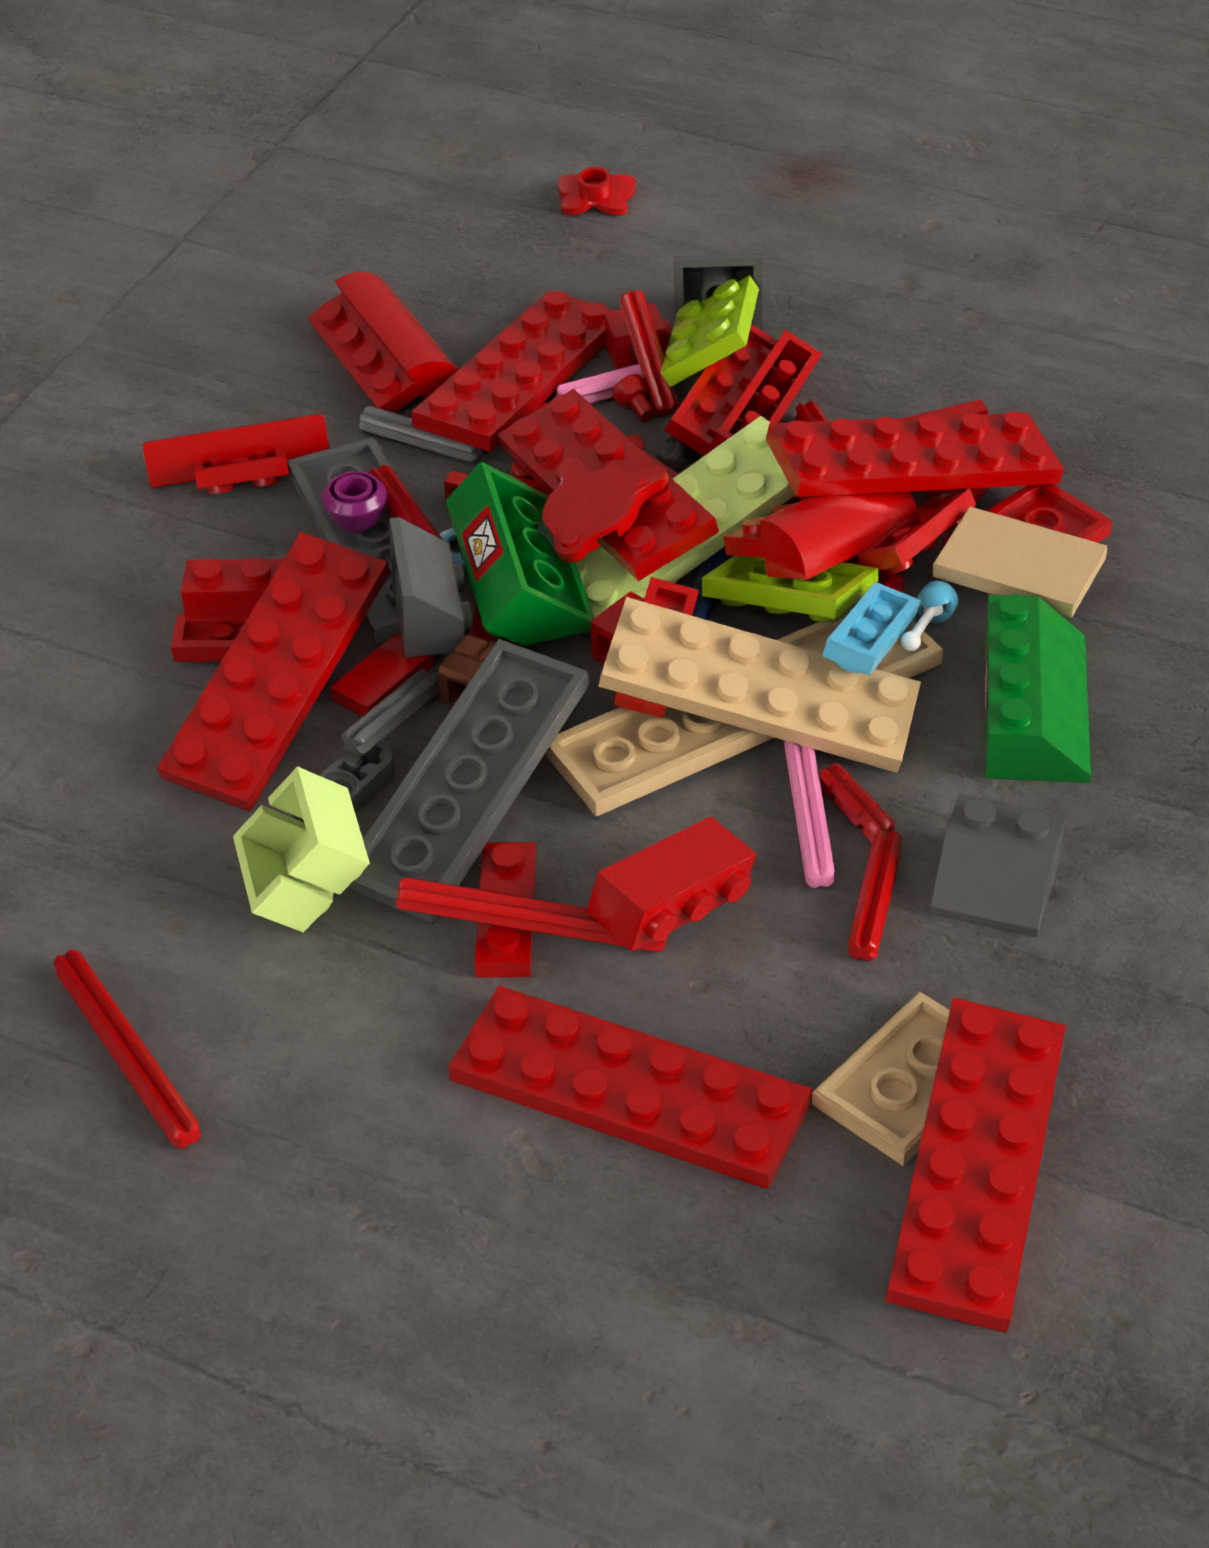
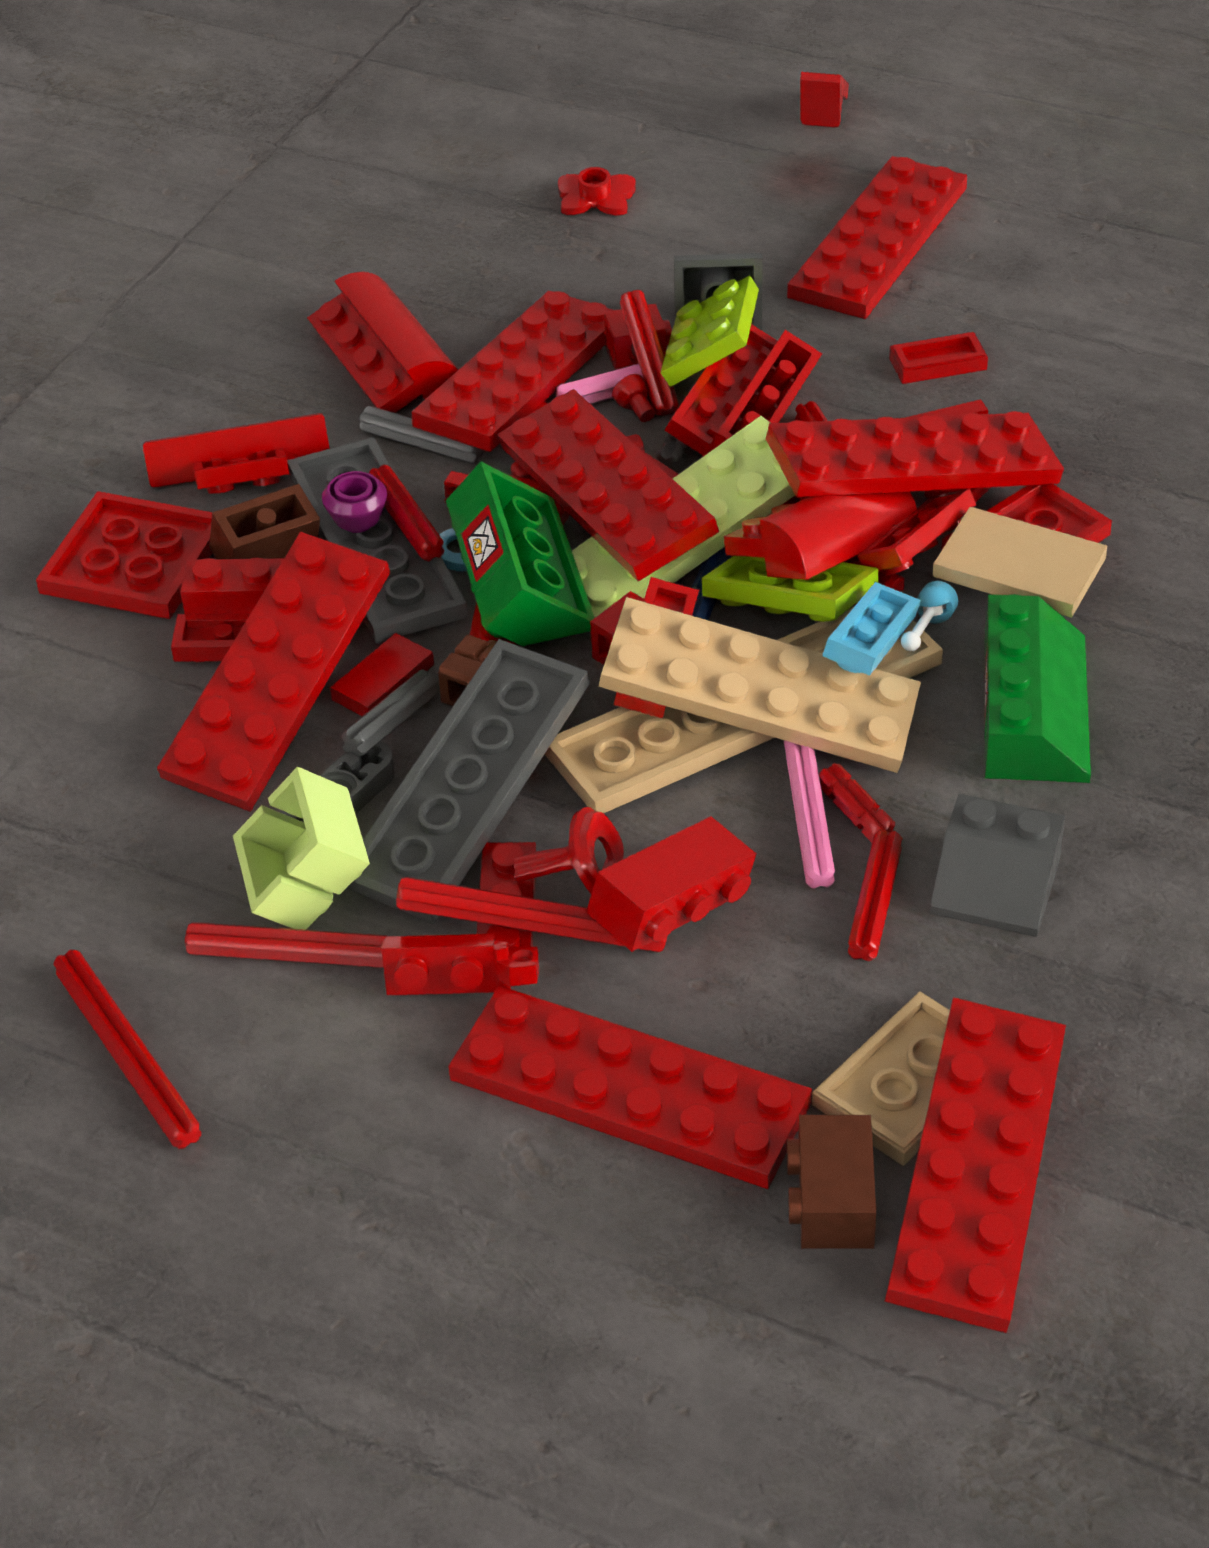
(128, 555): none -> red plate
(263, 525): none -> copper brick
(284, 944): none -> red axle
(426, 591): dark grey slope -> none
(455, 964): none -> red hinge
(579, 854): none -> red piece
(596, 503): red tile -> none
(822, 98): none -> red slope
(835, 1182): none -> copper brick
(877, 237): none -> red plate
(938, 357): none -> red tile

